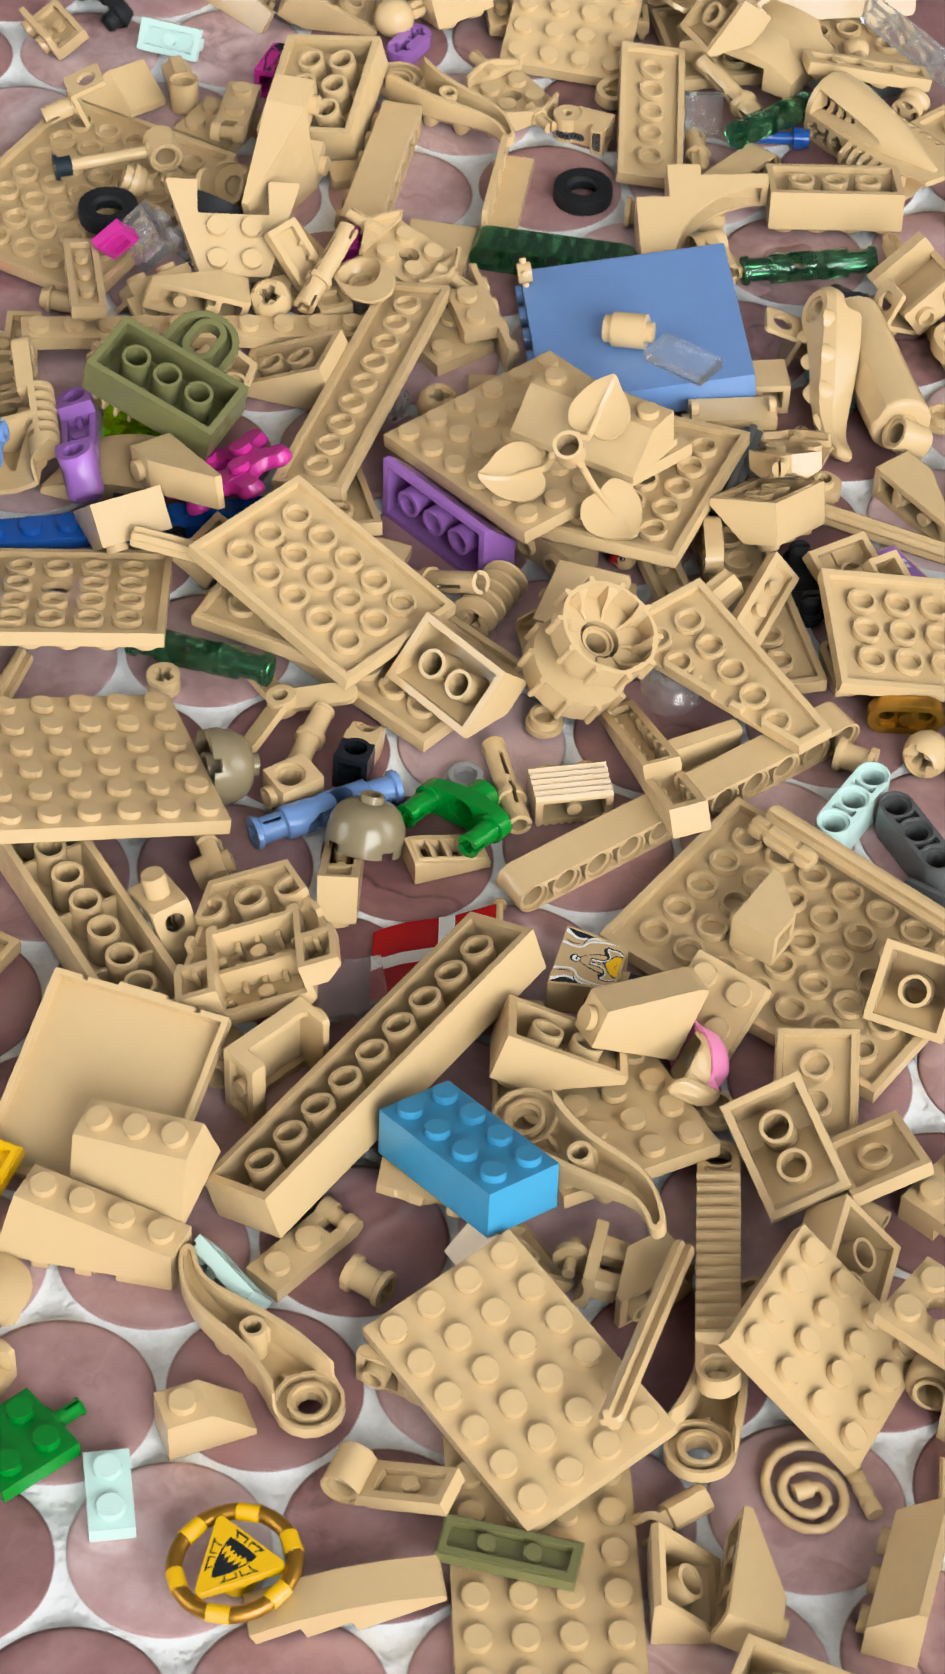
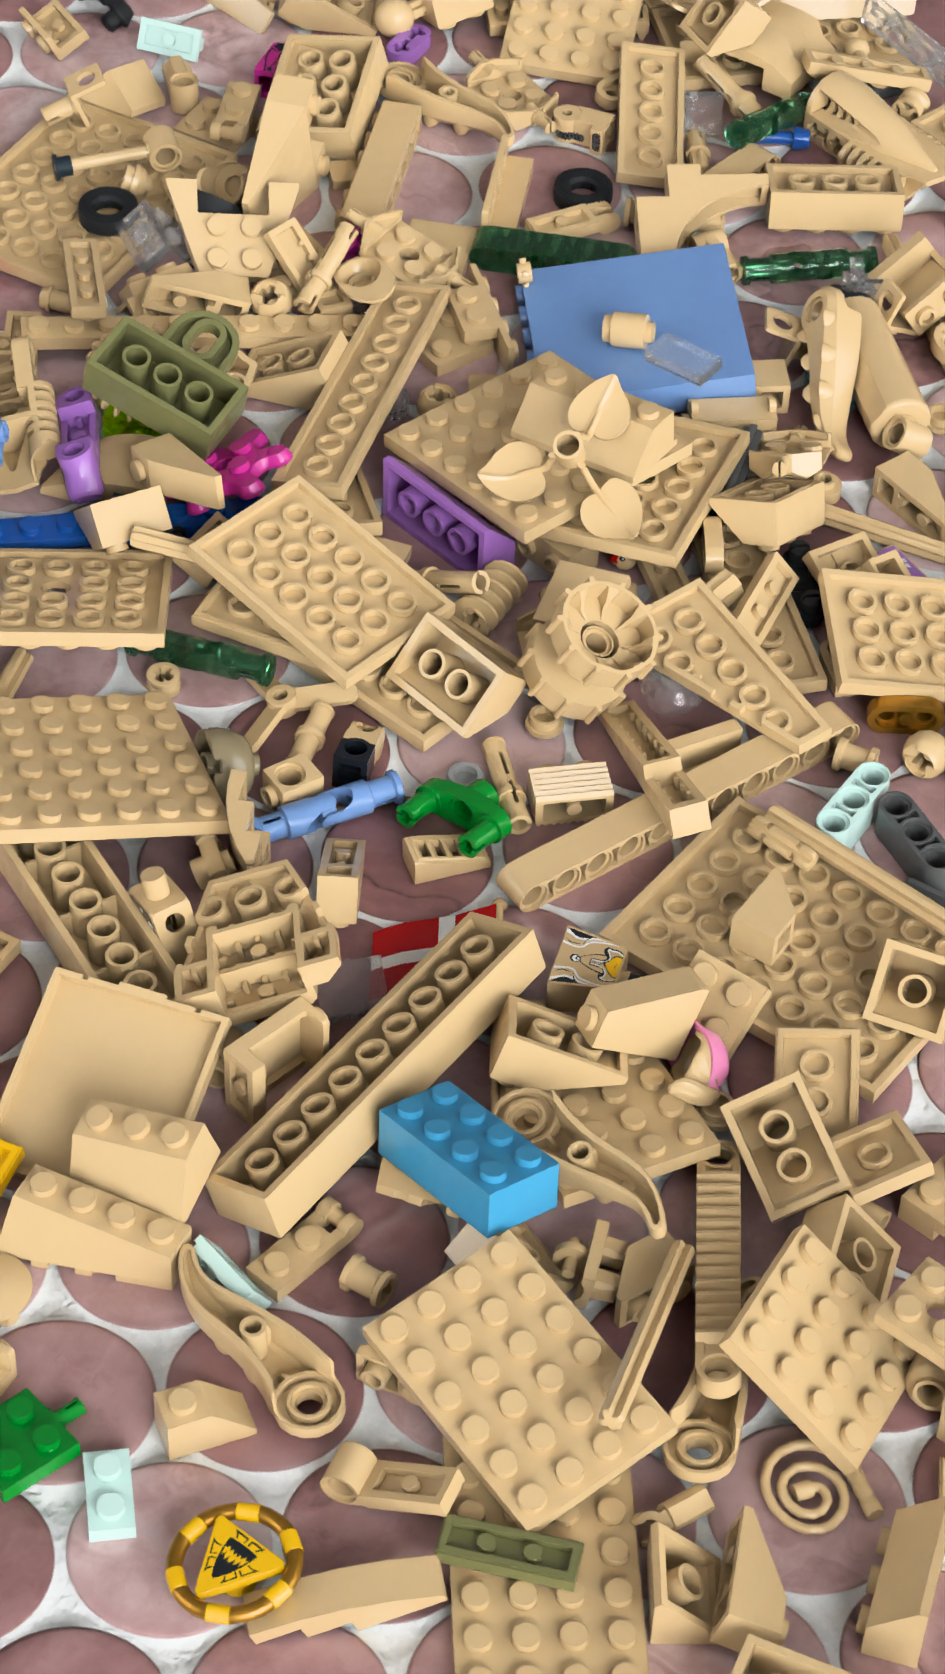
(115, 239): dark pink tile -> none
(249, 846): none -> tan slope
(366, 827): dark tan cylinder -> none
(576, 220): none -> tan hinge
(855, 278): none -> clear bracket

